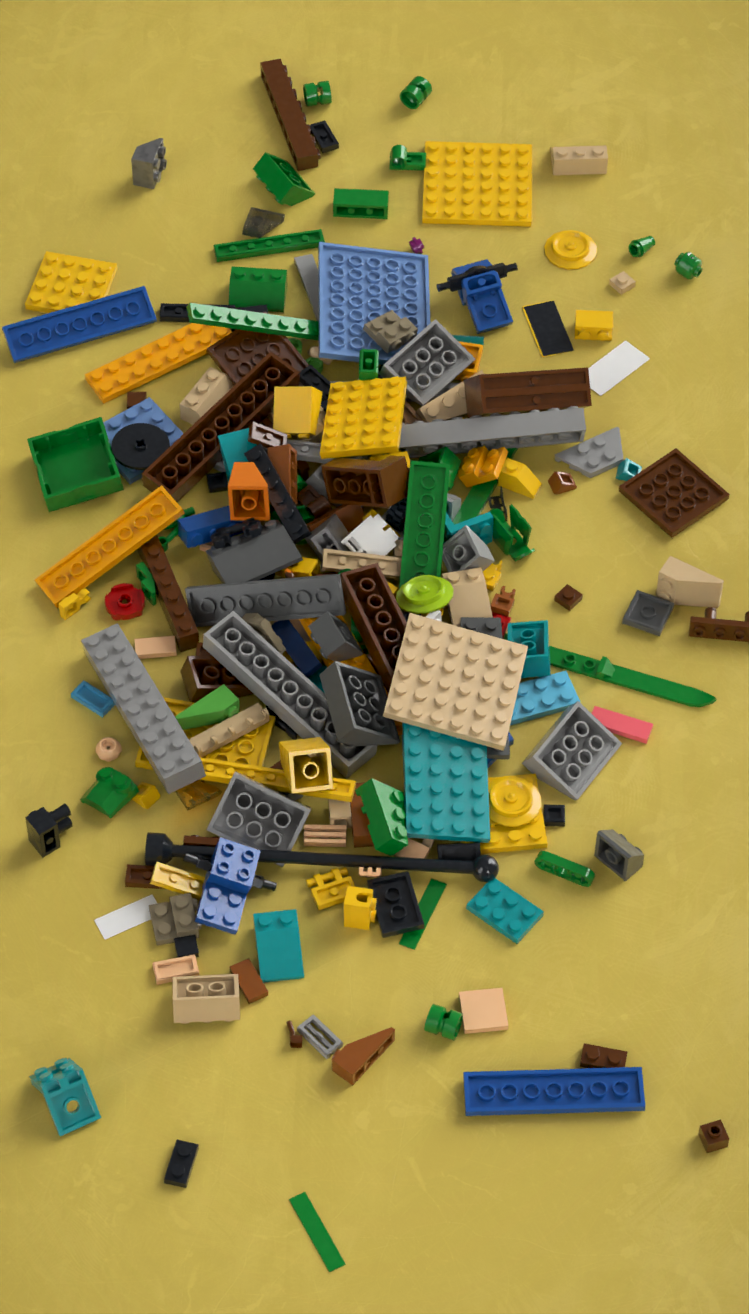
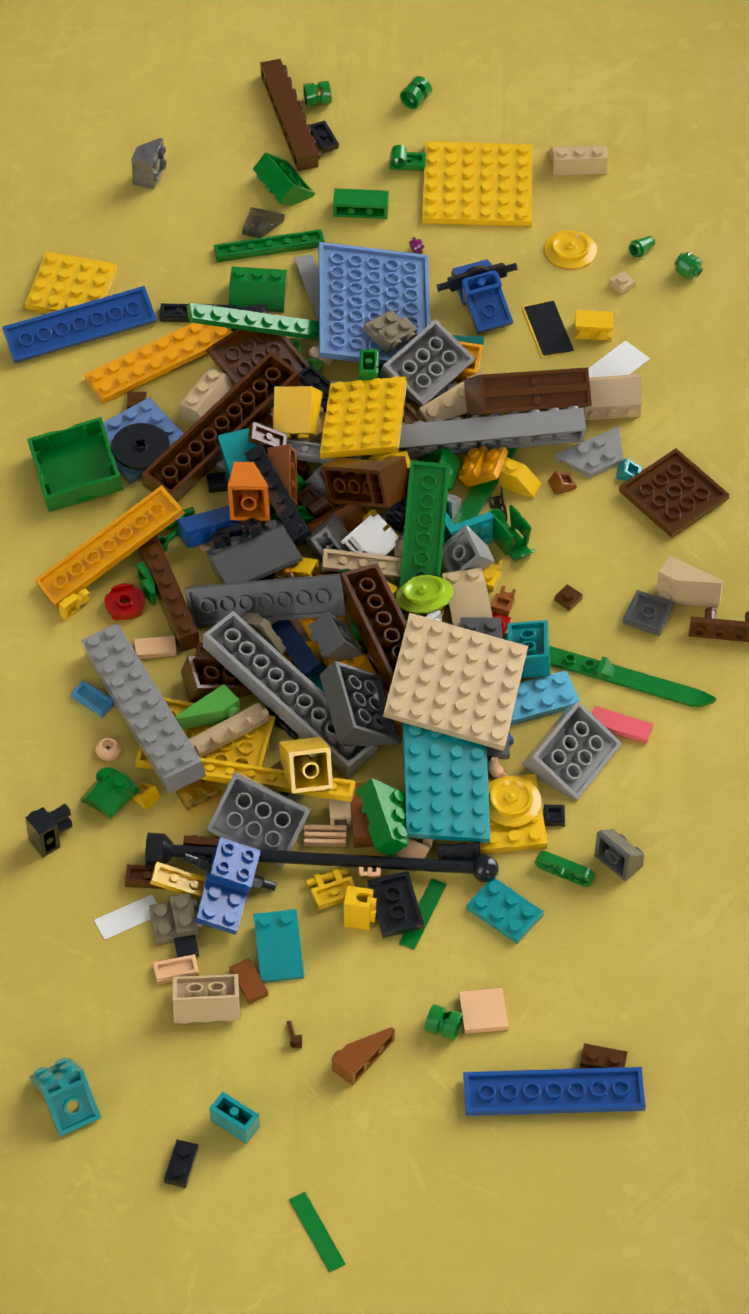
(234, 1117): none -> teal brick
(331, 1049): light grey tile -> none
(496, 768): none -> light nougat plate
(614, 397): none -> tan slope
(711, 1140): reddish brown plate -> none

